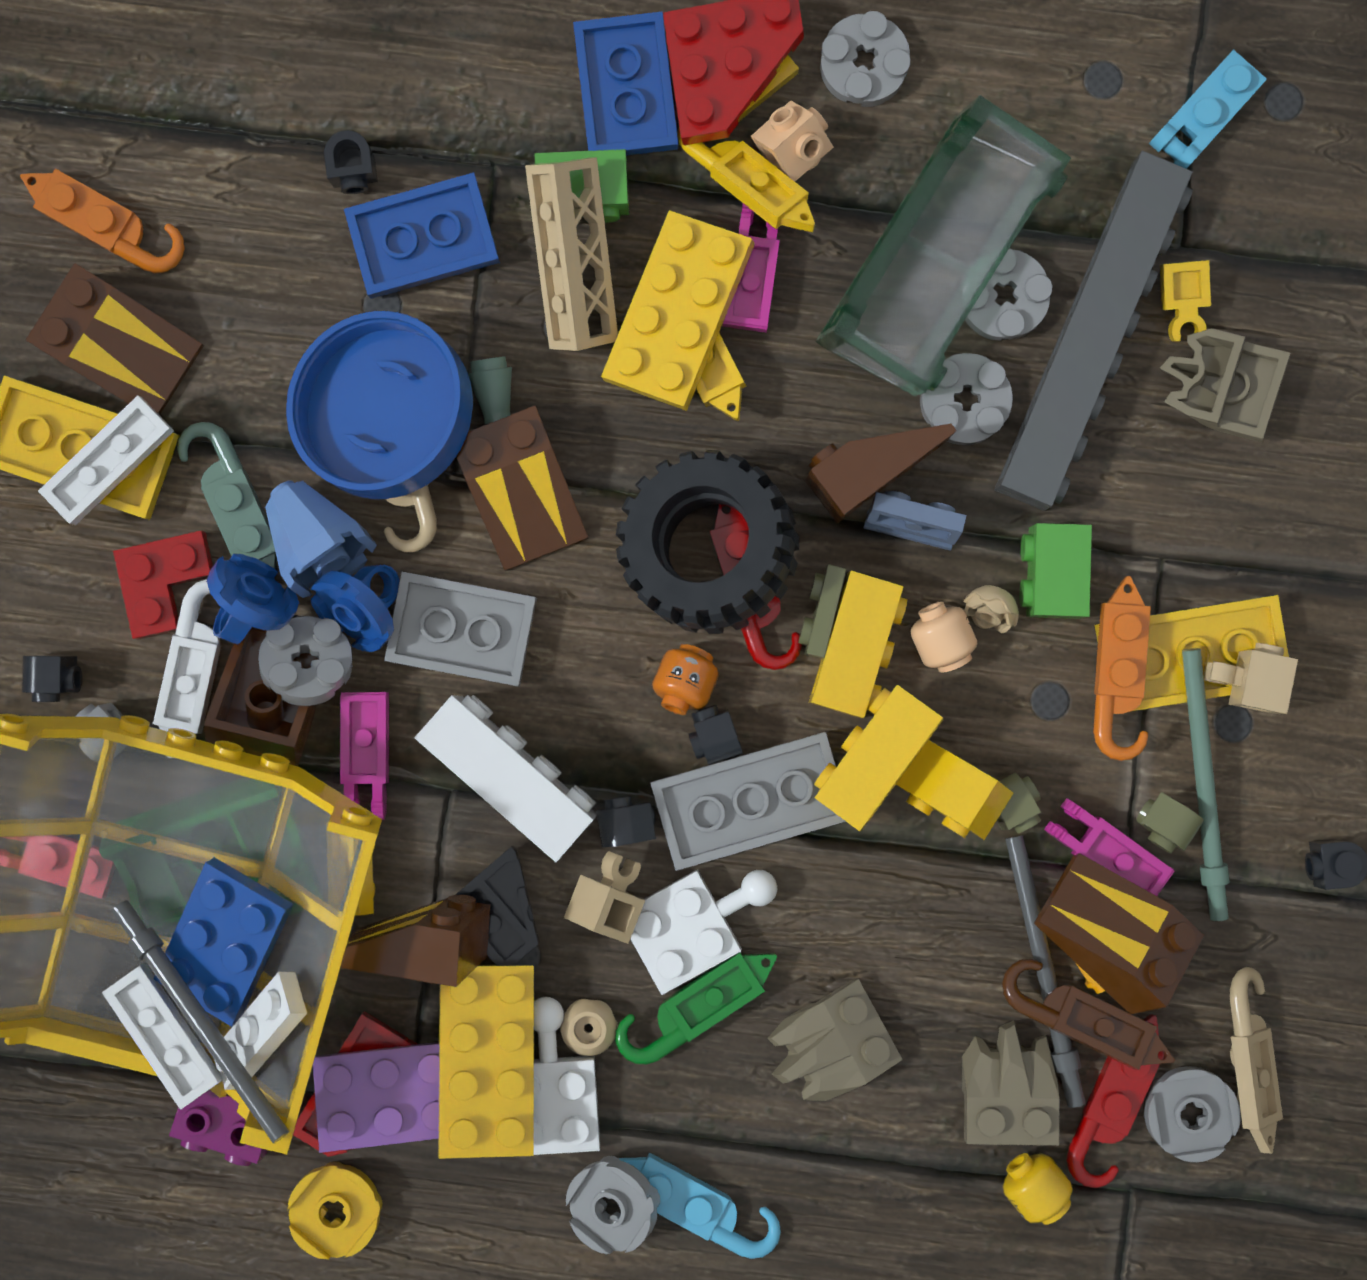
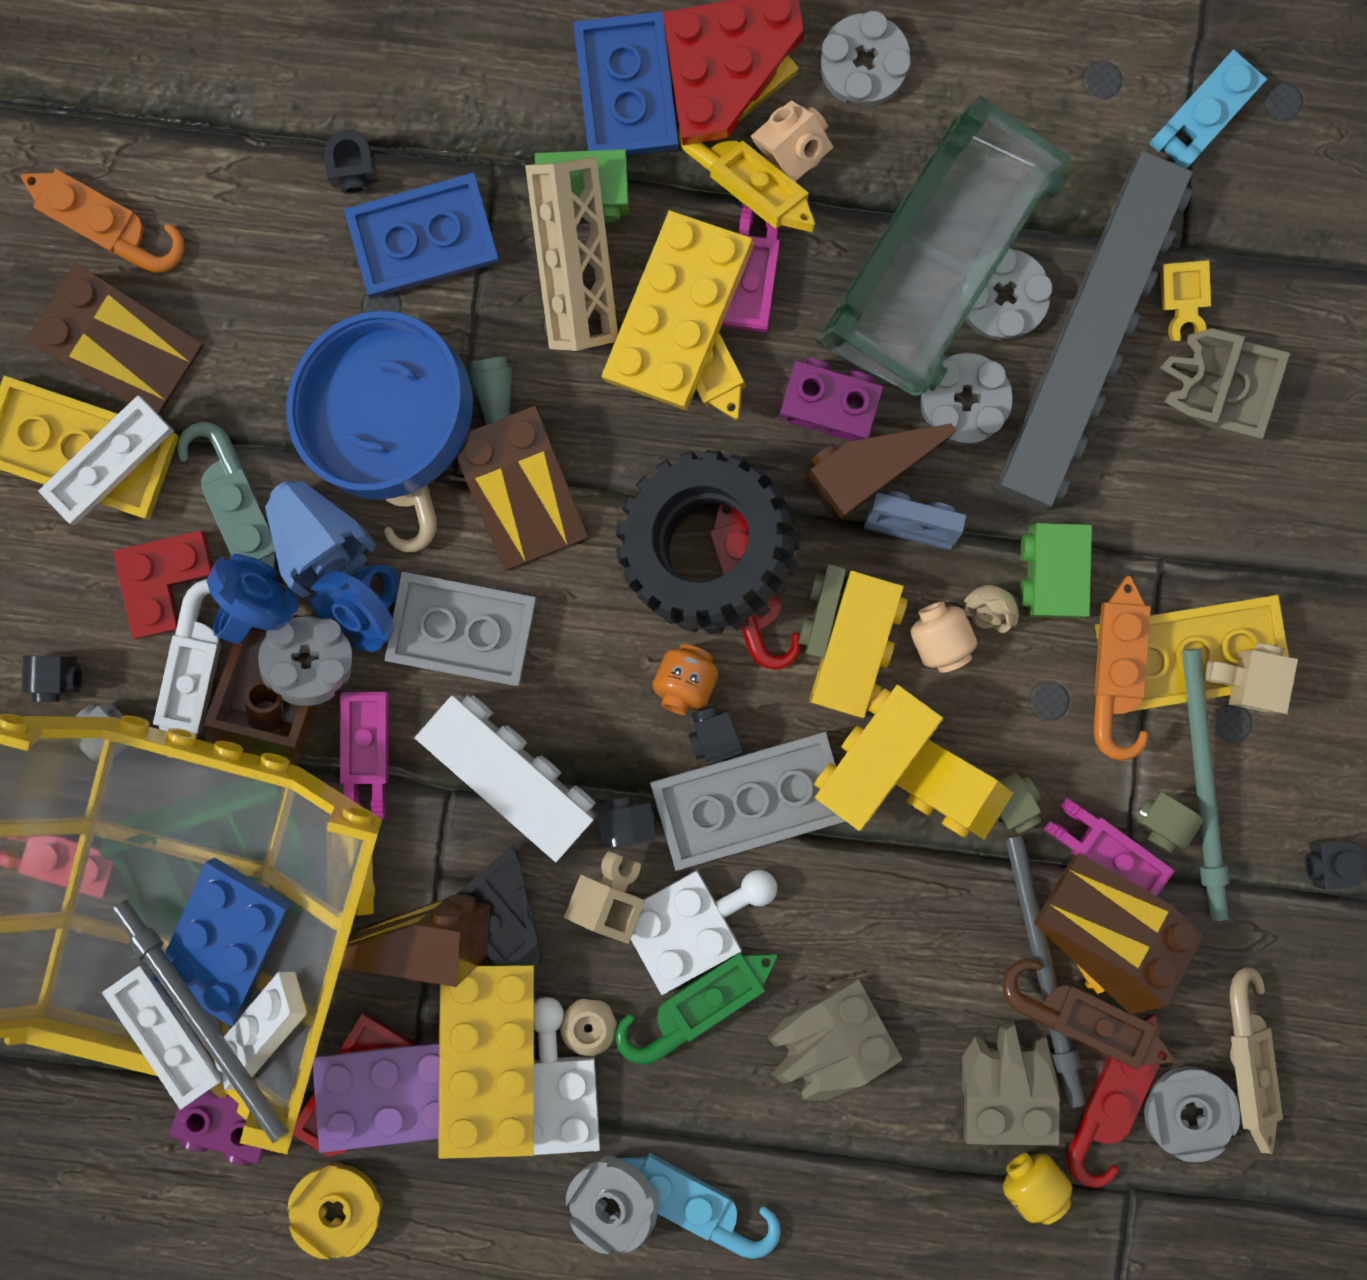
(830, 400): none -> magenta brick

